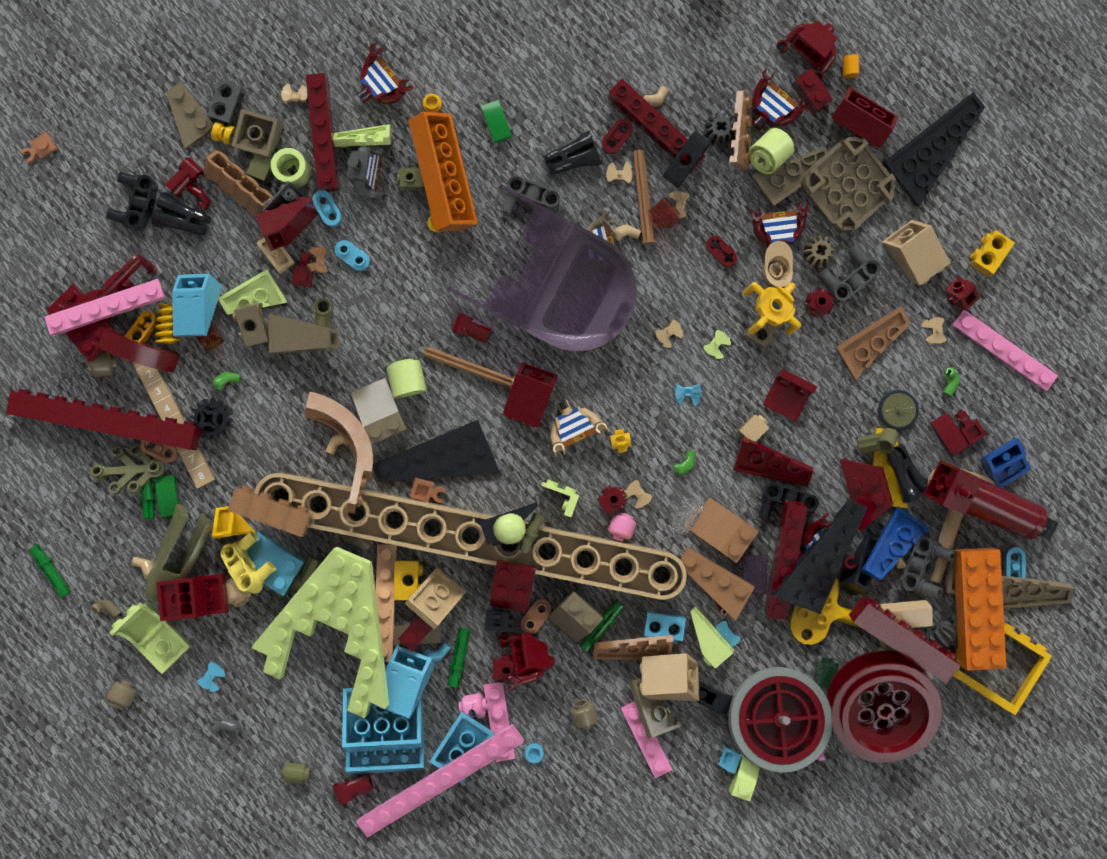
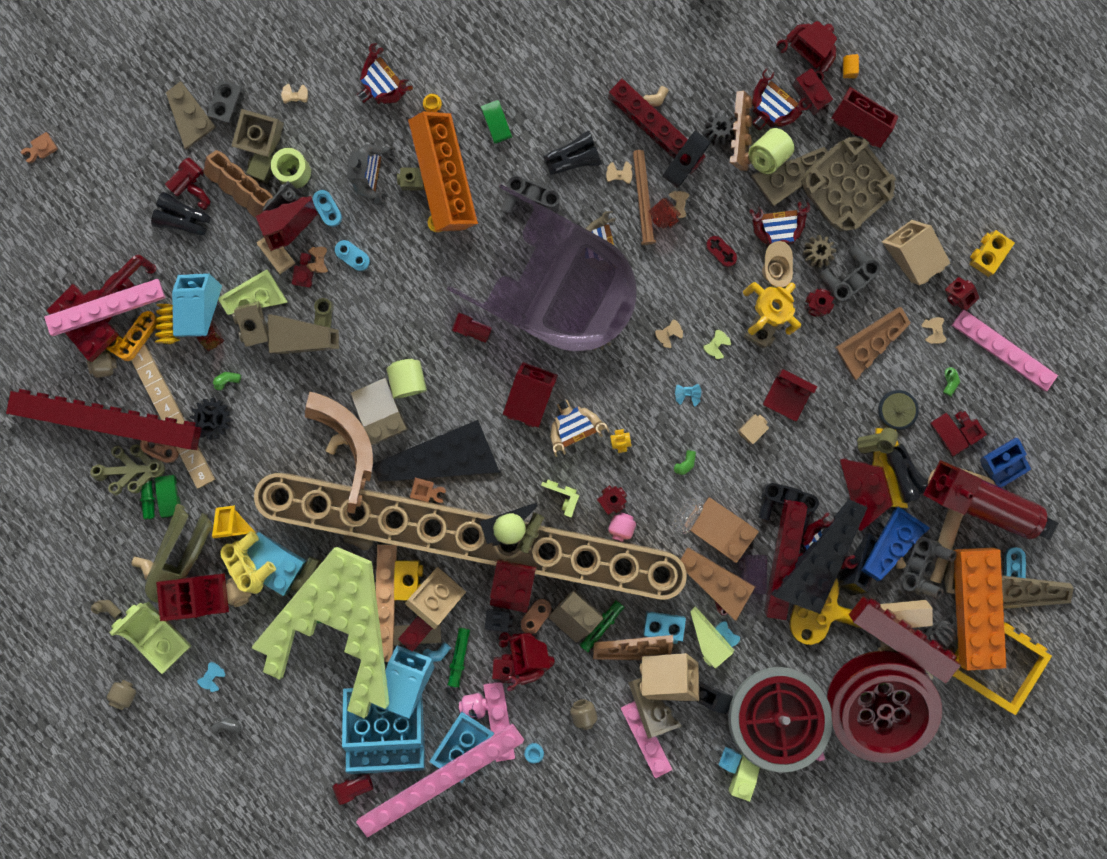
(46, 566): green pin -> none
(138, 352): dark red slope -> none
(139, 202): black piece -> none
(222, 132): yellow wheel -> none
(270, 512): medium nougat brick -> none
(296, 773): olive brick -> none
(322, 132): dark red brick -> none
(362, 137): yellowish green wing -> none
(469, 367): medium nougat axle -> none
(614, 135): dark red plate -> none
(625, 230): tan arm -> none
(635, 489): tan piece -> none
(768, 463): dark red wing -> none
(825, 671): clear green brick -> none
(927, 155): black wing -> none

